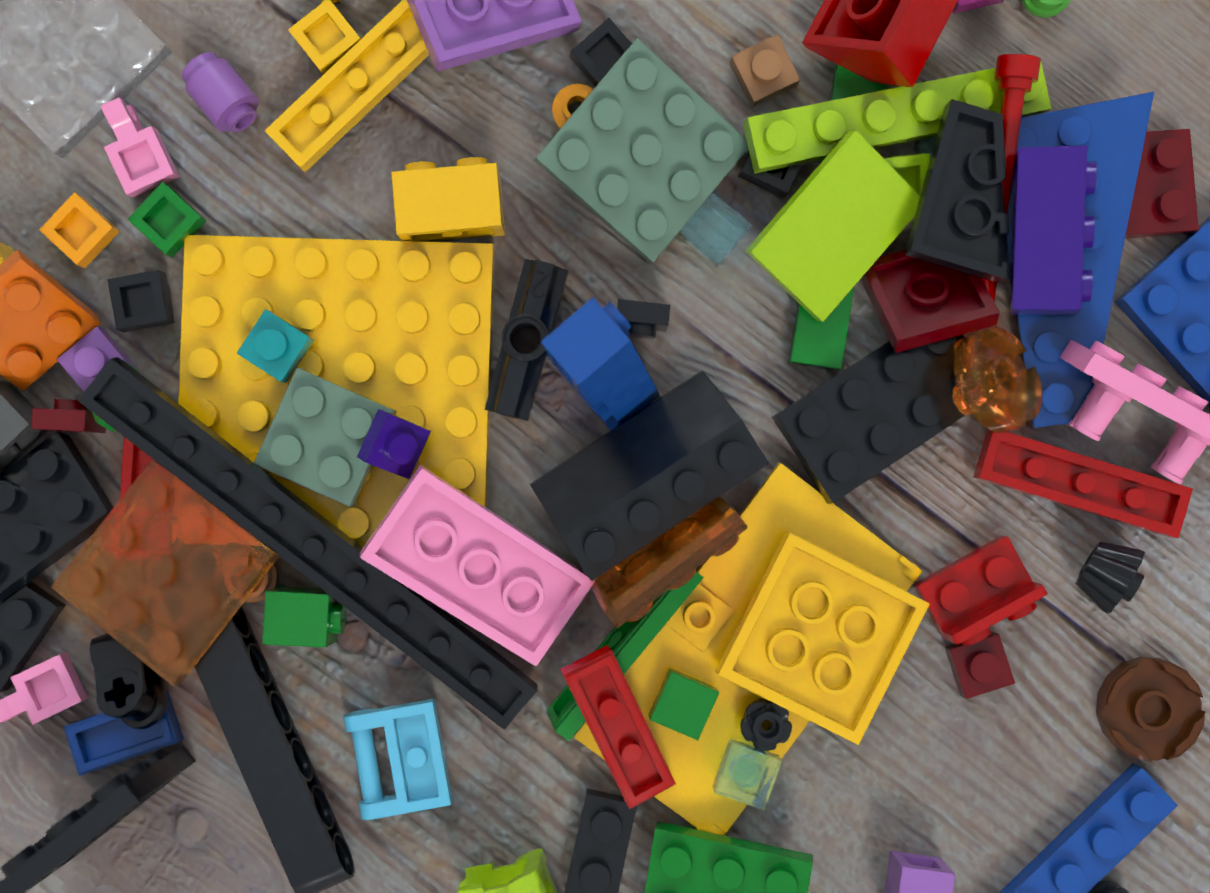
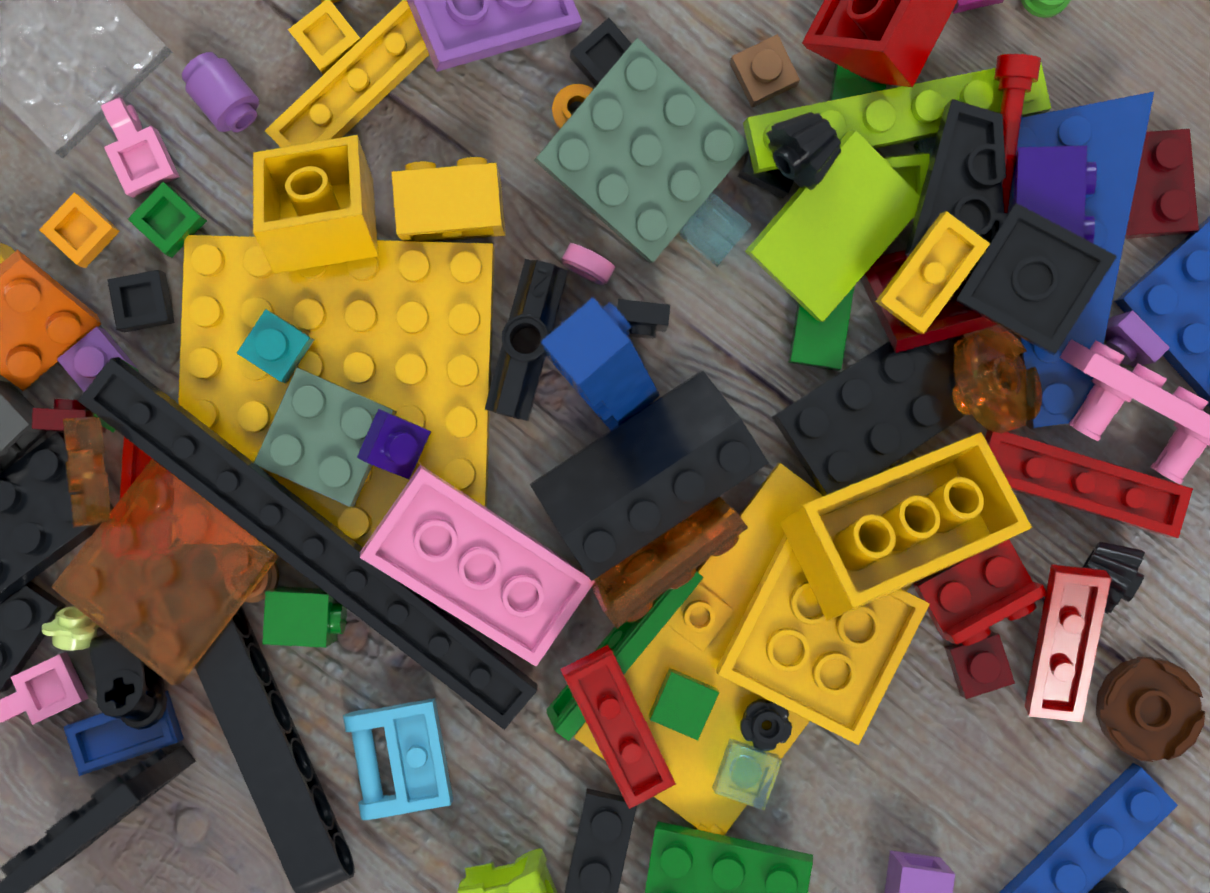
(70, 629): none -> yellowish green plate
(86, 471): none -> clear orange plate
(314, 204): none -> yellow brick
(587, 264): none -> bright pink tile
(804, 148): none -> black piece
(903, 525): none -> yellow brick
(932, 272): none -> yellow plate
(1035, 278): none -> black plate
(1067, 642): none -> plate
(1134, 339): none -> medium lavender plate

